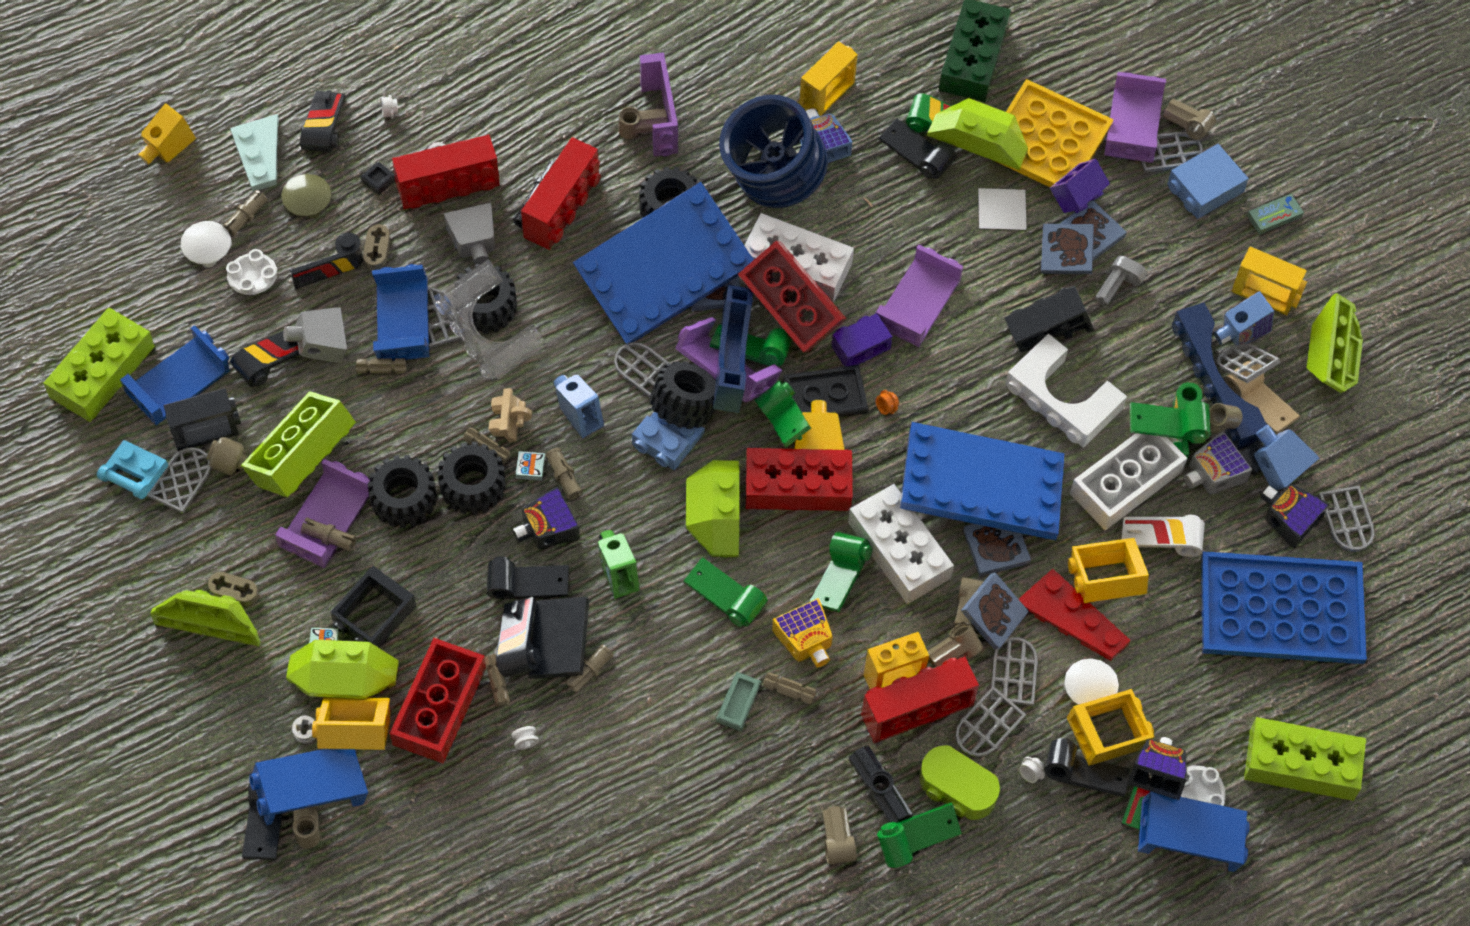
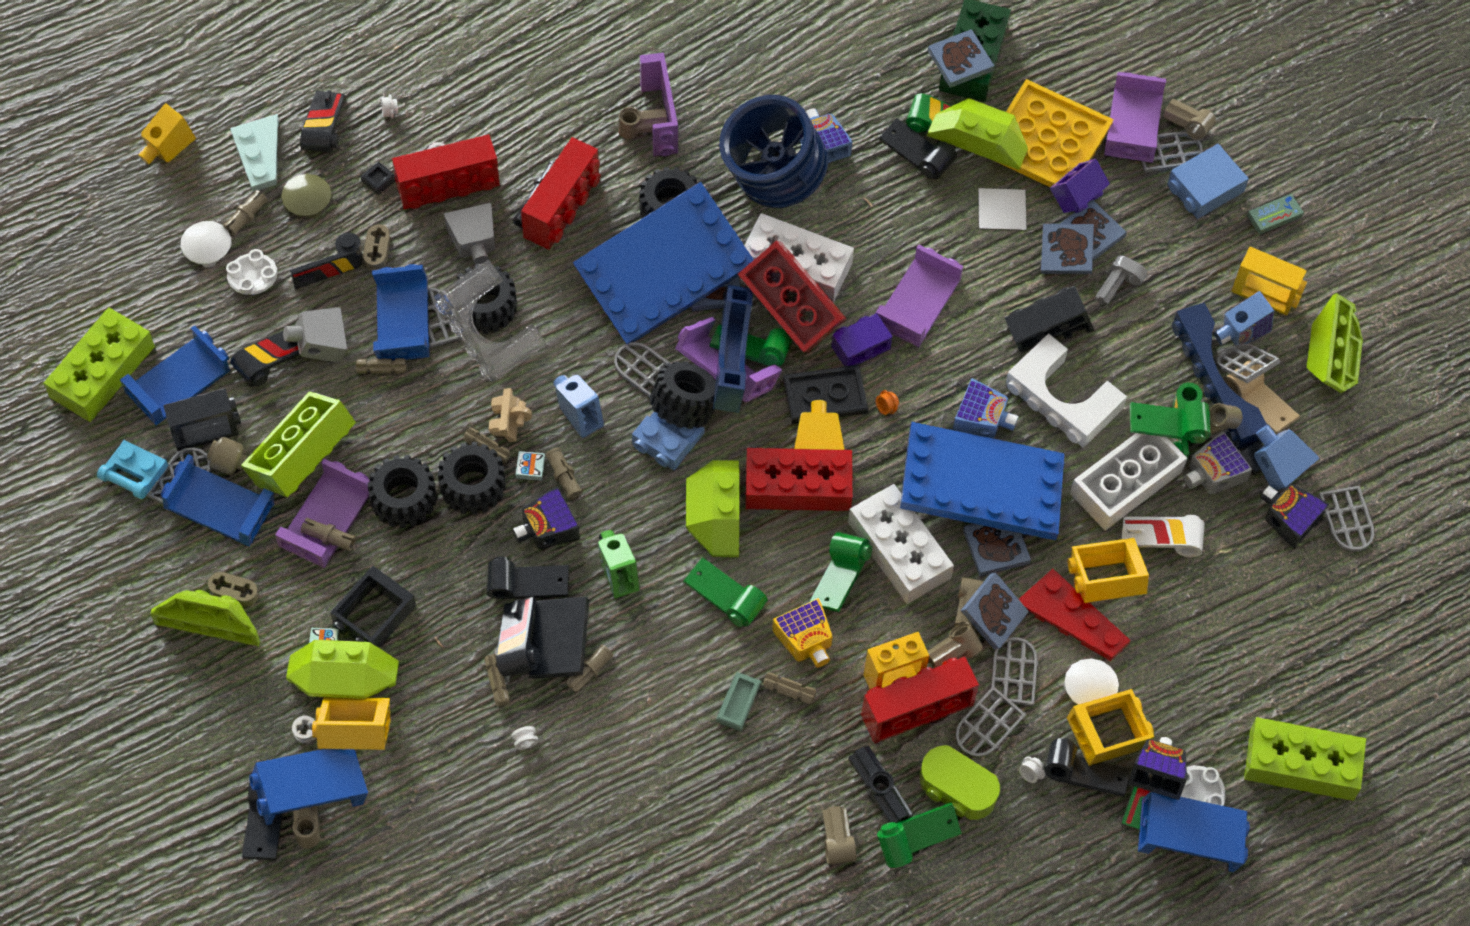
(216, 502): none -> blue panel
(434, 684): red brick -> none
(783, 412): green door -> none
(828, 79): yellow window -> none
(960, 58): none -> sand blue tile
(983, 411): none -> torso
(1283, 607): blue plate -> none

